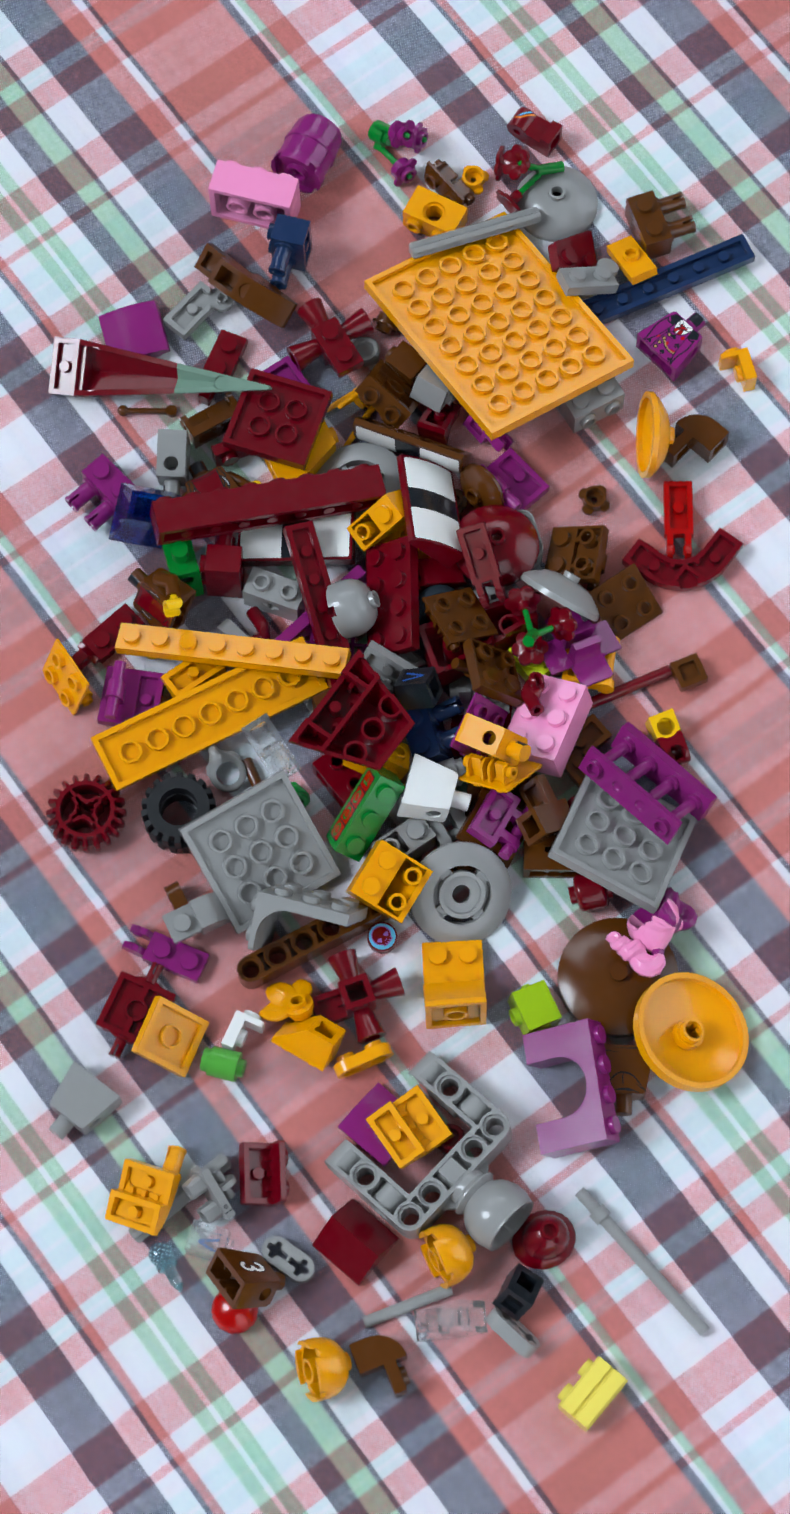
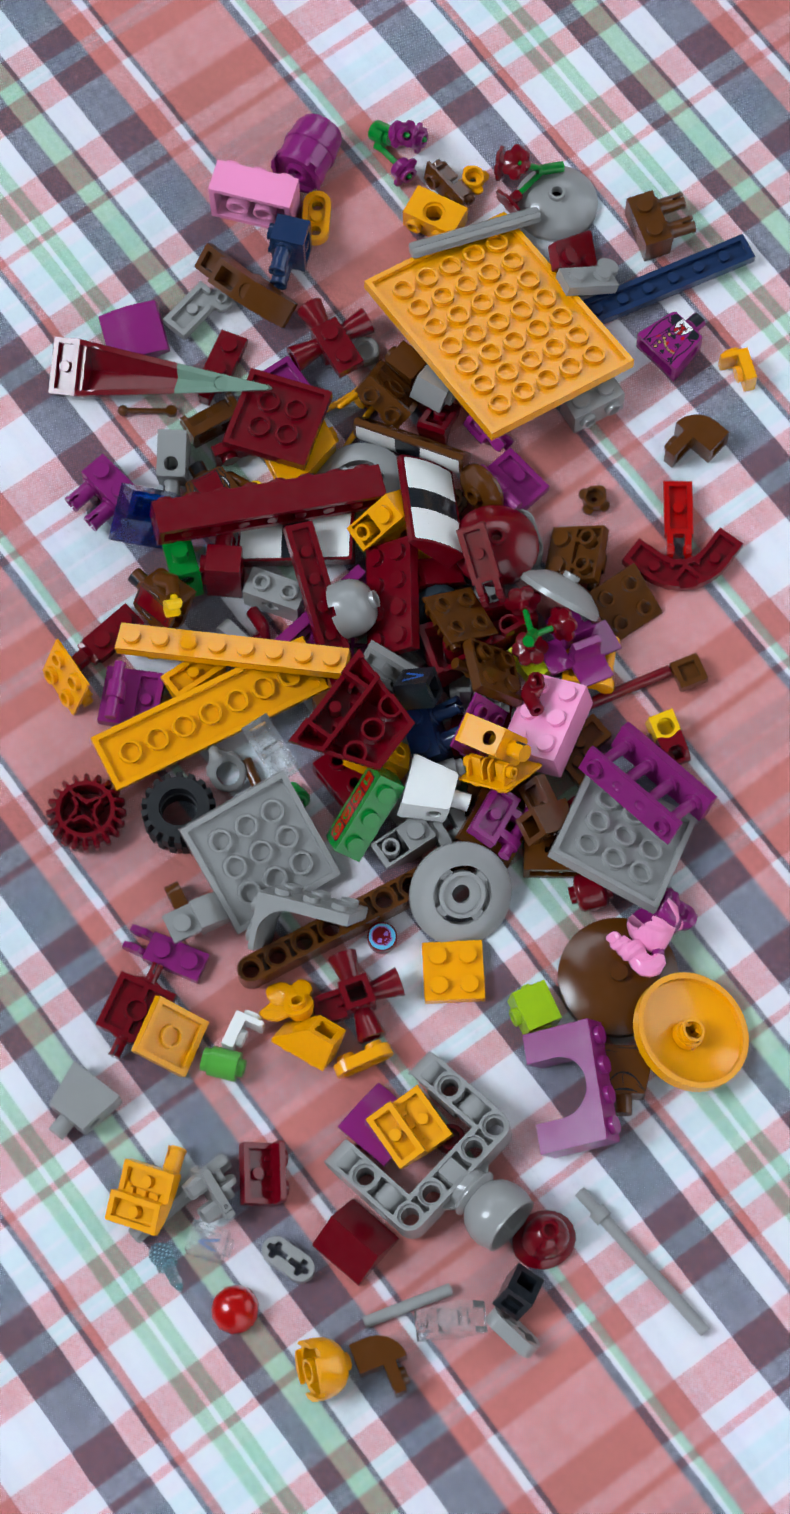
(244, 1278): reddish brown torso -> none
(319, 219): none -> light orange plate
(384, 324): reddish brown plate -> none
(389, 881): light orange slope -> none
(448, 1253): light orange cylinder -> none
(455, 1004): light orange slope -> none
(535, 131): dark red leg -> none
(591, 1393): light yellow brick -> none
(632, 260): light orange plate -> none
(652, 434): light orange dish -> none

